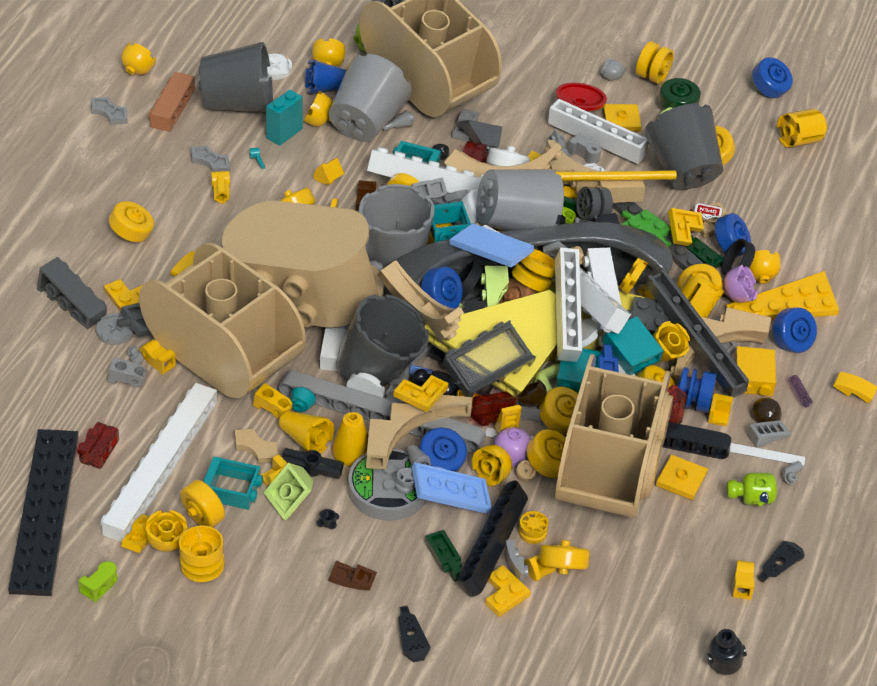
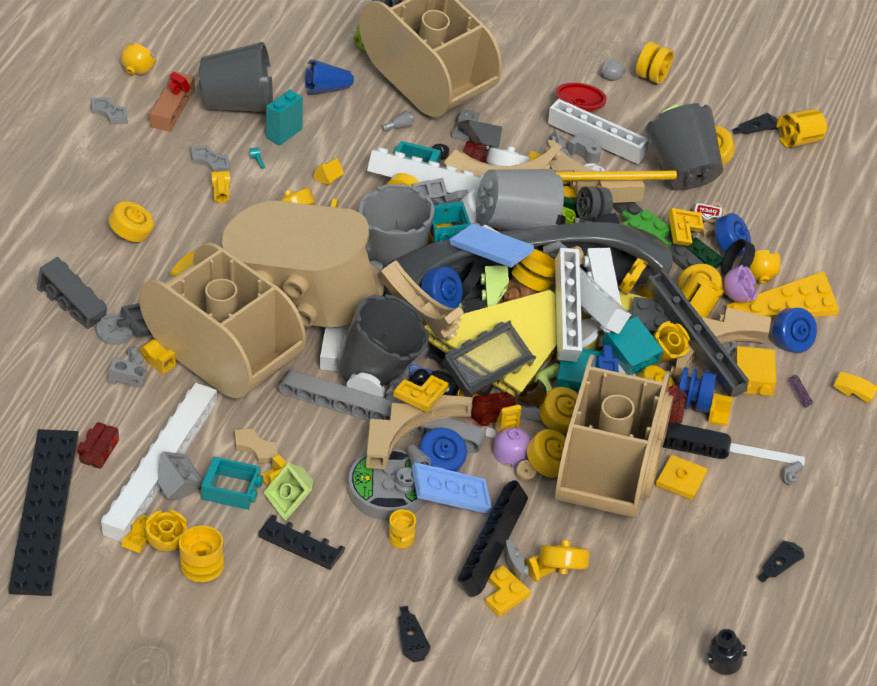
(99, 582): lime leg -> none
(121, 295): yellow plate -> none
(177, 476): none -> light grey slope
(178, 83): none -> red tile
(202, 504): yellow wheel -> none
(272, 401): yellow leg -> none
(279, 66): white tile -> none
(300, 543): none -> black hinge
(302, 399): teal cone -> none
(308, 430): yellow cone -> none
(314, 463): black piece -> none
(319, 110): yellow cylinder -> none
(328, 519): black plate -> none
(329, 51): yellow cylinder -> none
(347, 576): reddish brown slope -> none
(351, 439): yellow cone -> none
(363, 188): reddish brown slope -> none
(368, 97): light grey cone -> none
(402, 528): none -> yellow wheel
(444, 553): dark green hinge -> none
(492, 464): yellow cylinder -> none
(533, 529): yellow wheel -> none
(623, 115): yellow plate -> none
(678, 92): dark green wheel -> none
(743, 579): yellow leg -> none
(755, 489): lime piece -> none
(763, 122): none -> black piece
(765, 438): light grey slope -> none
(766, 410): dark brown hair -> none
(772, 77): blue wheel -> none

